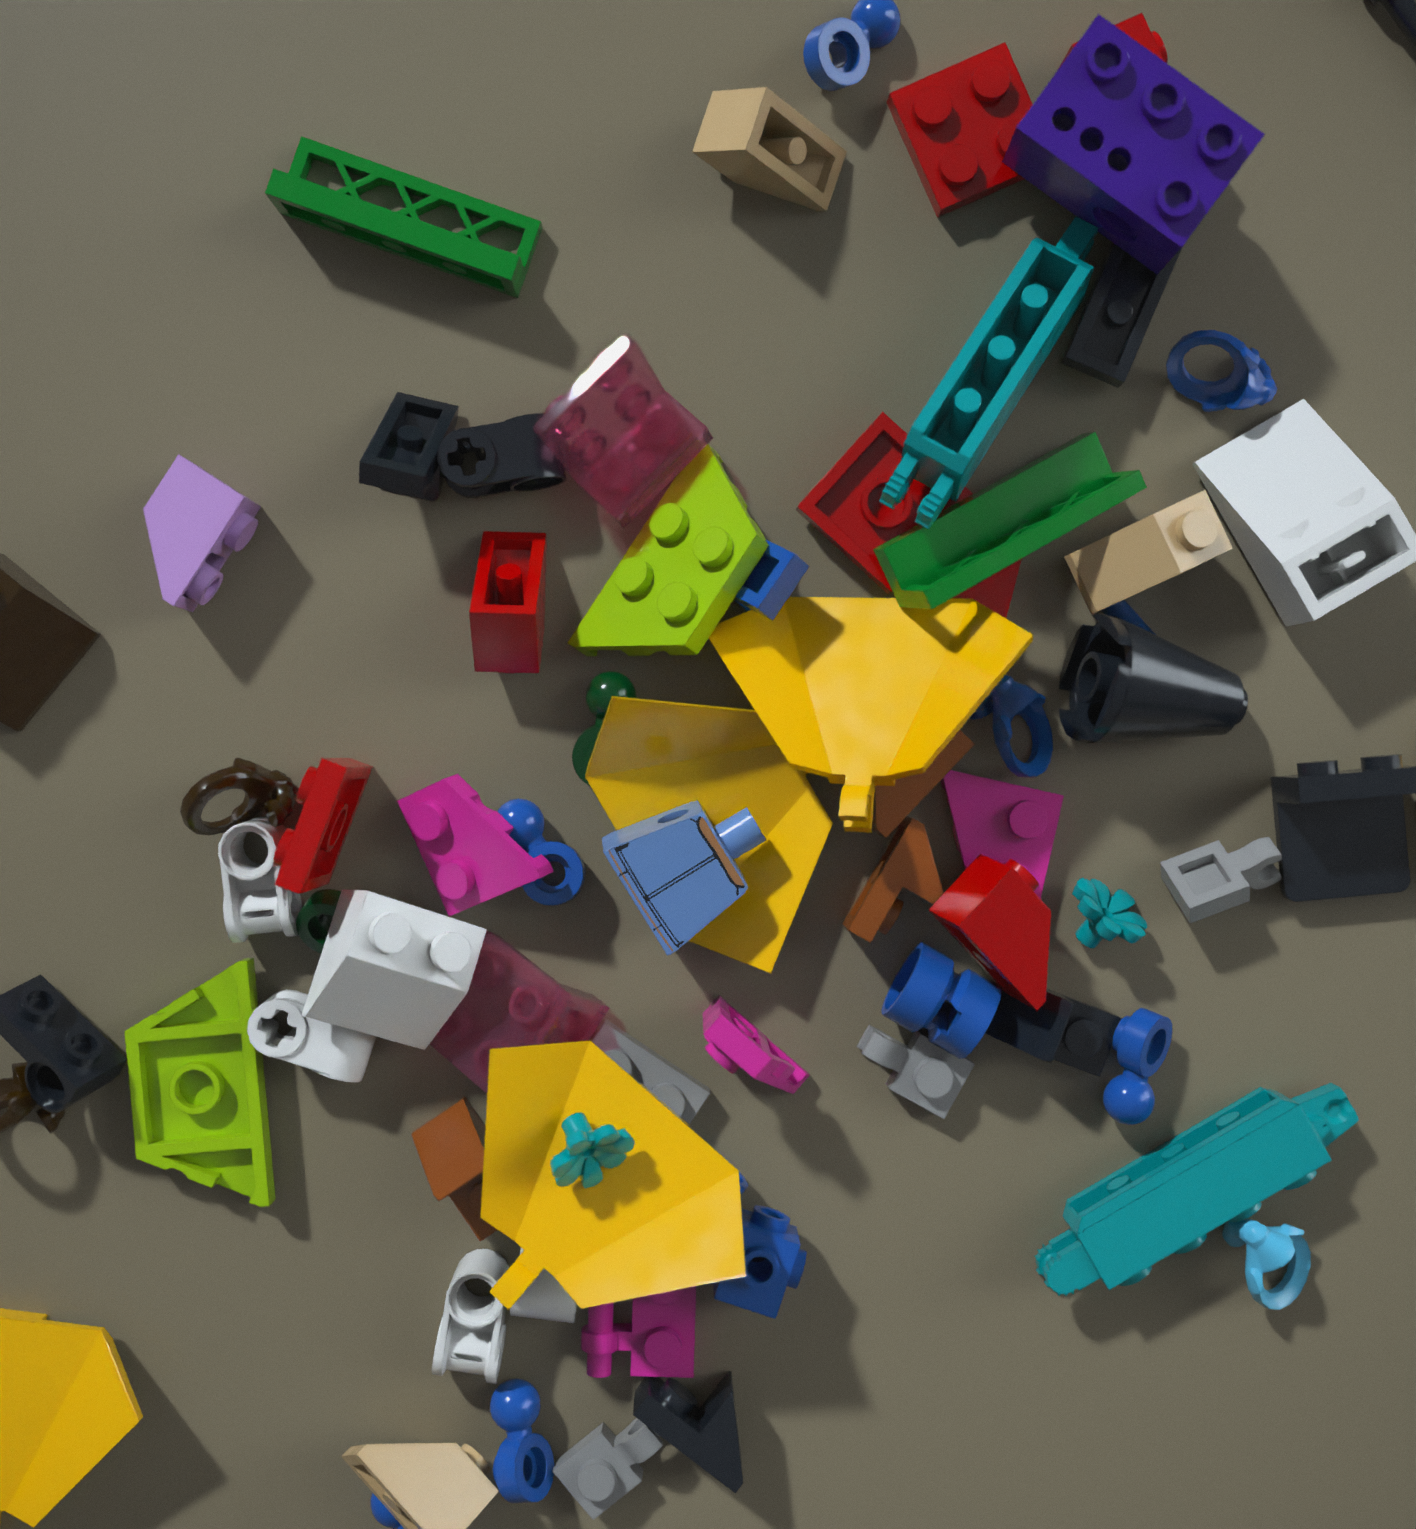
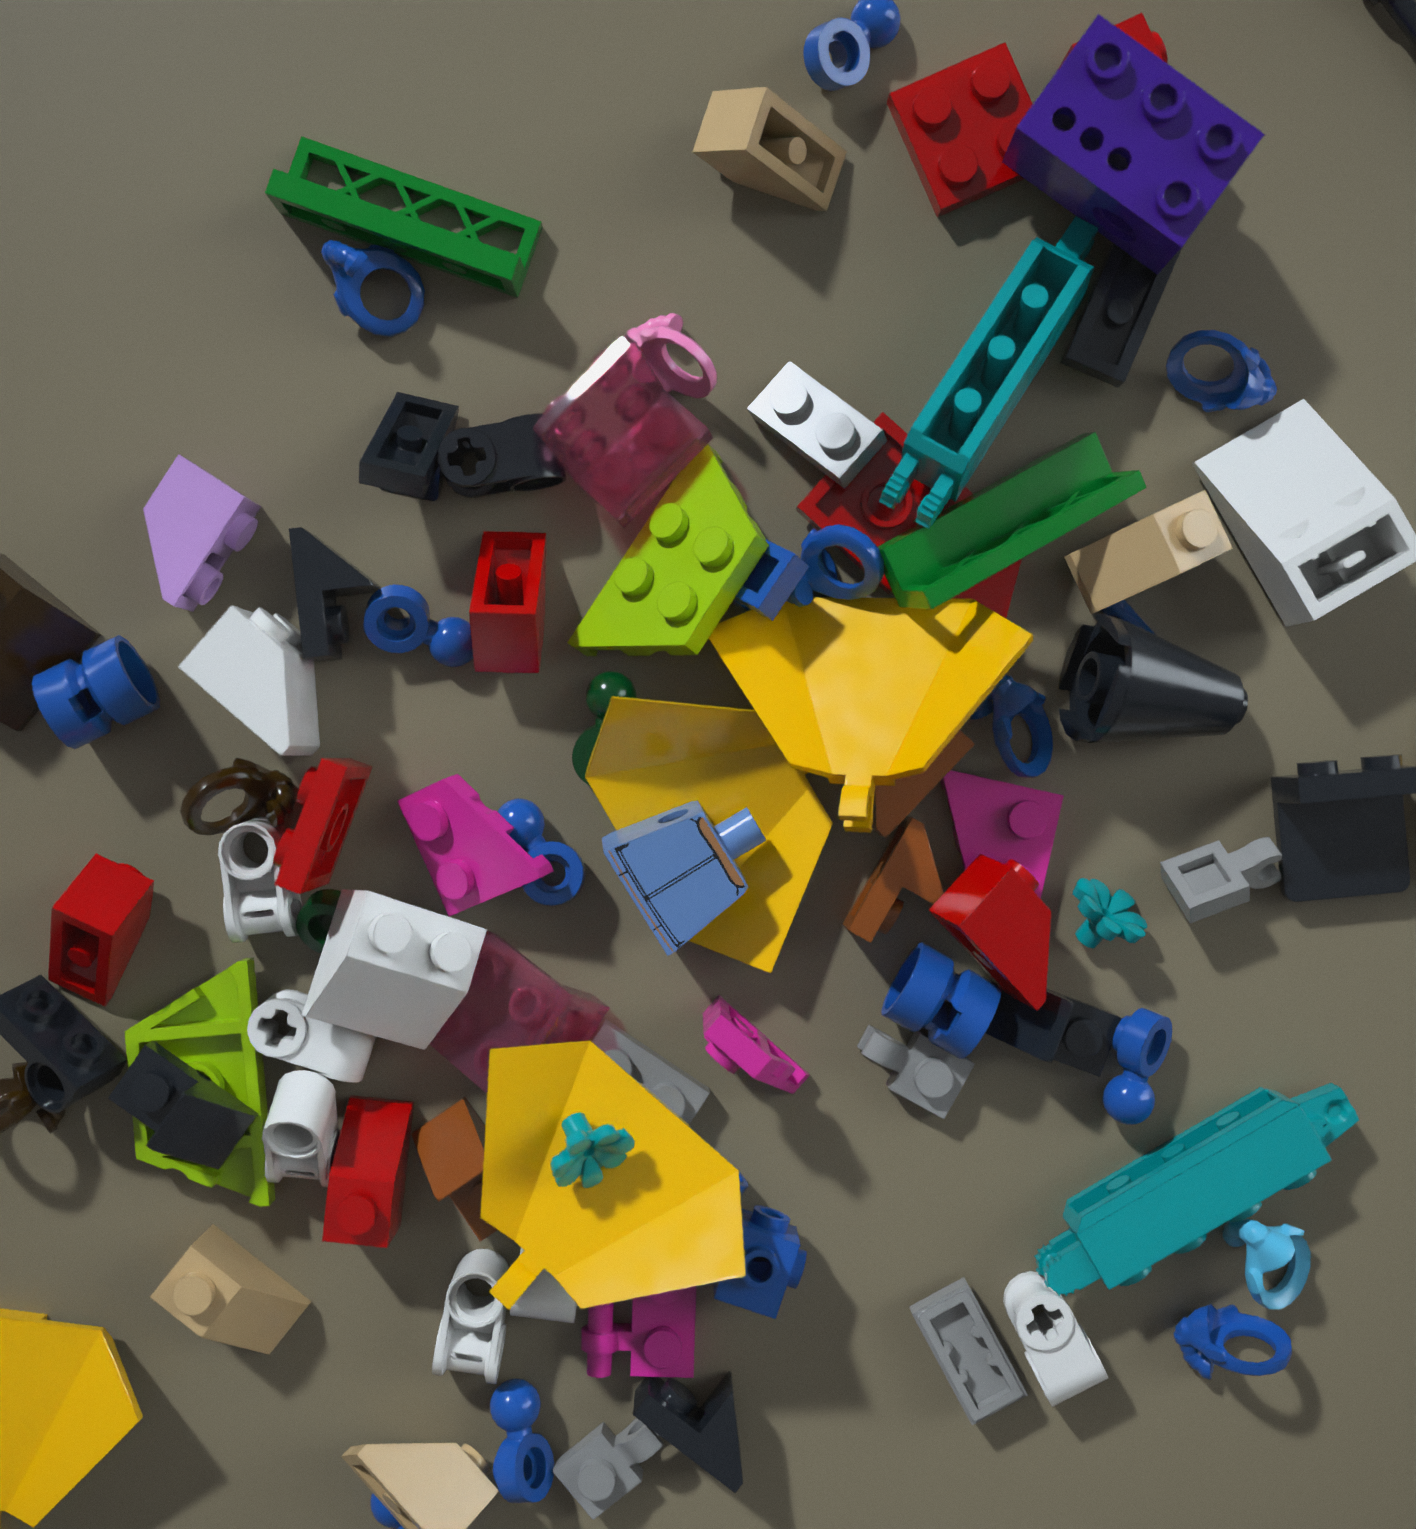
(88, 696): none -> blue wheel
(98, 927): none -> red slope
(183, 1107): none -> black slope
(230, 1295): none -> tan slope
(260, 676): none -> white slope
(301, 1128): none -> white piece
(320, 578): none -> black slope
(349, 270): none -> blue piece
(369, 1172): none -> red slope
(447, 639): none -> blue plate
(652, 341): none -> bright pink piece
(817, 424): none -> plate
(822, 573): none -> blue piece
(968, 1351): none -> light grey plate
(1053, 1340): none -> white piece
(1208, 1329): none -> blue piece

